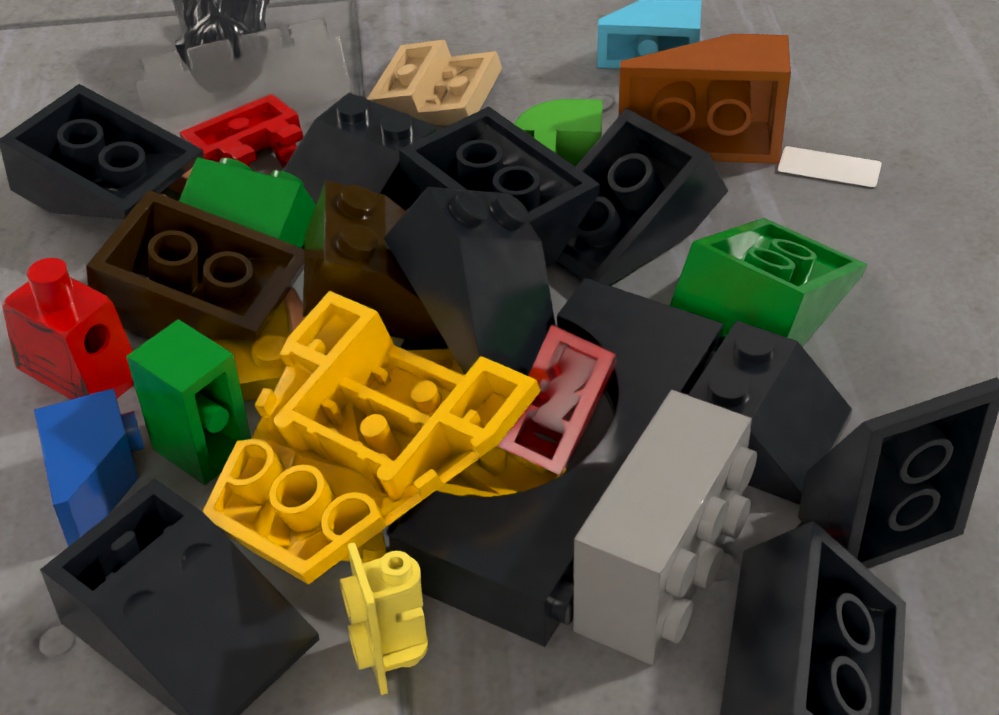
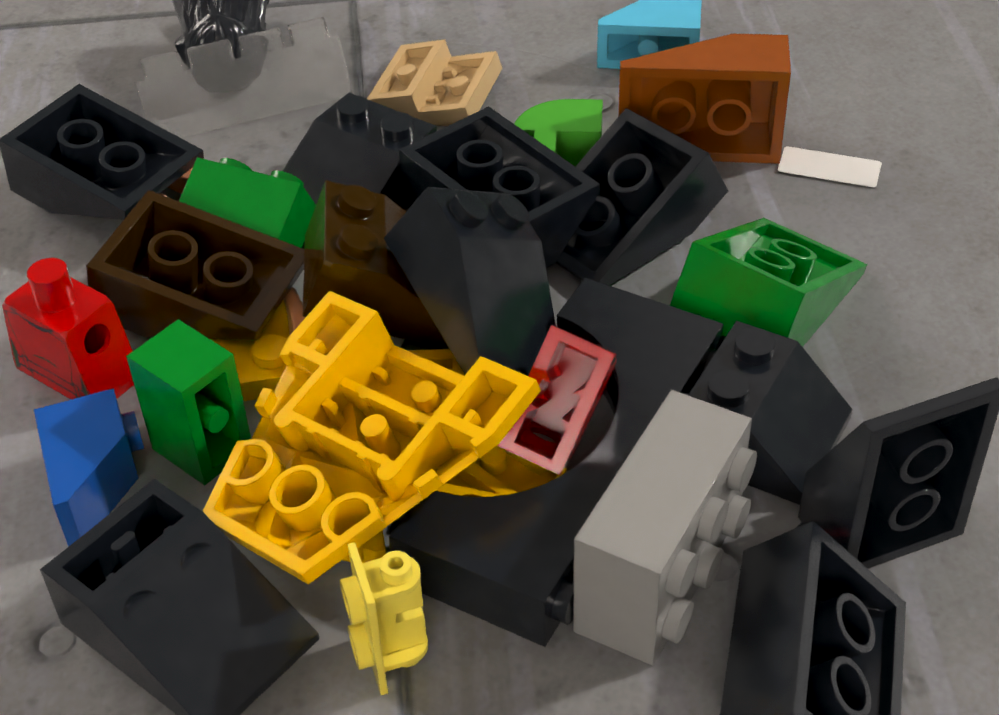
(248, 129): red plate -> none

